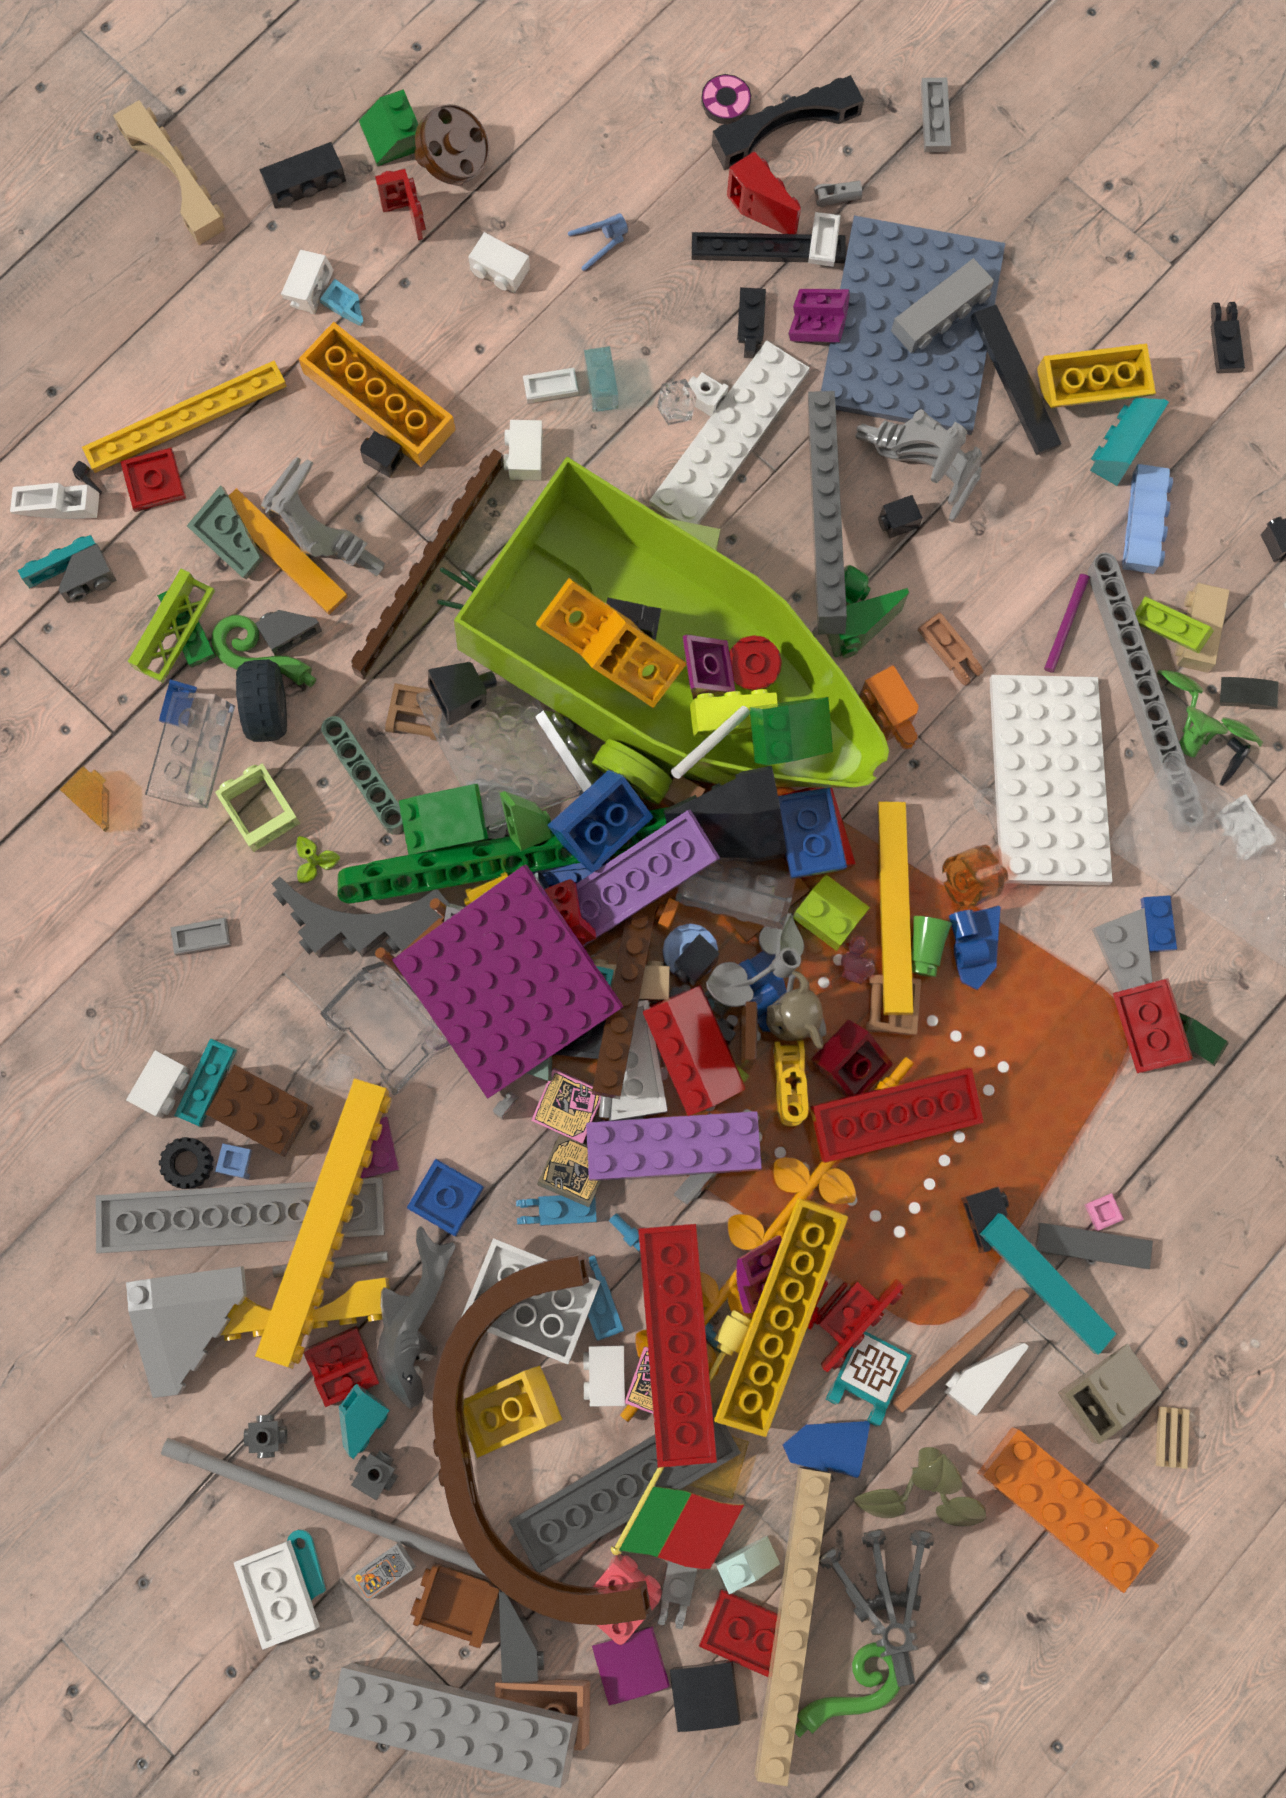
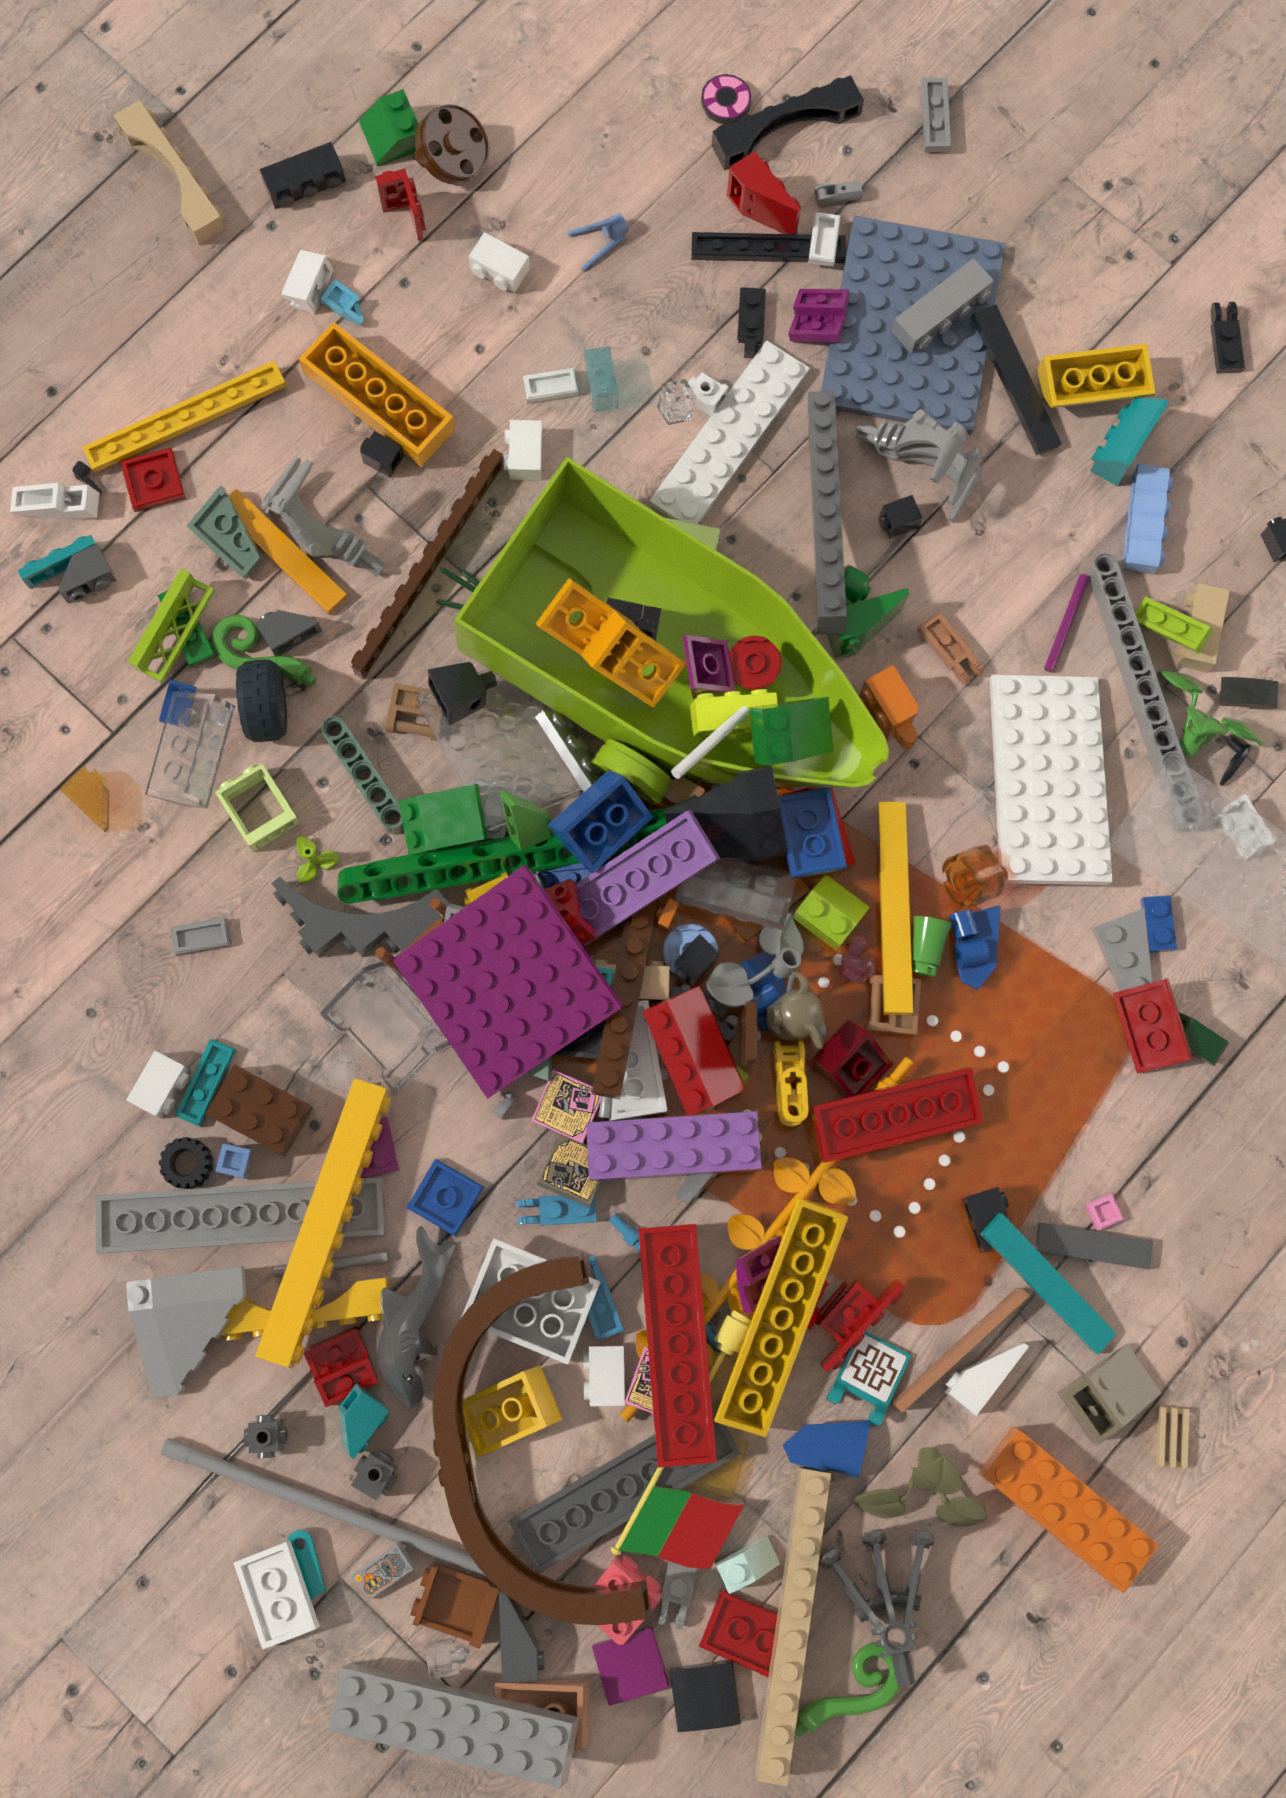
(444, 1658): none -> clear brick

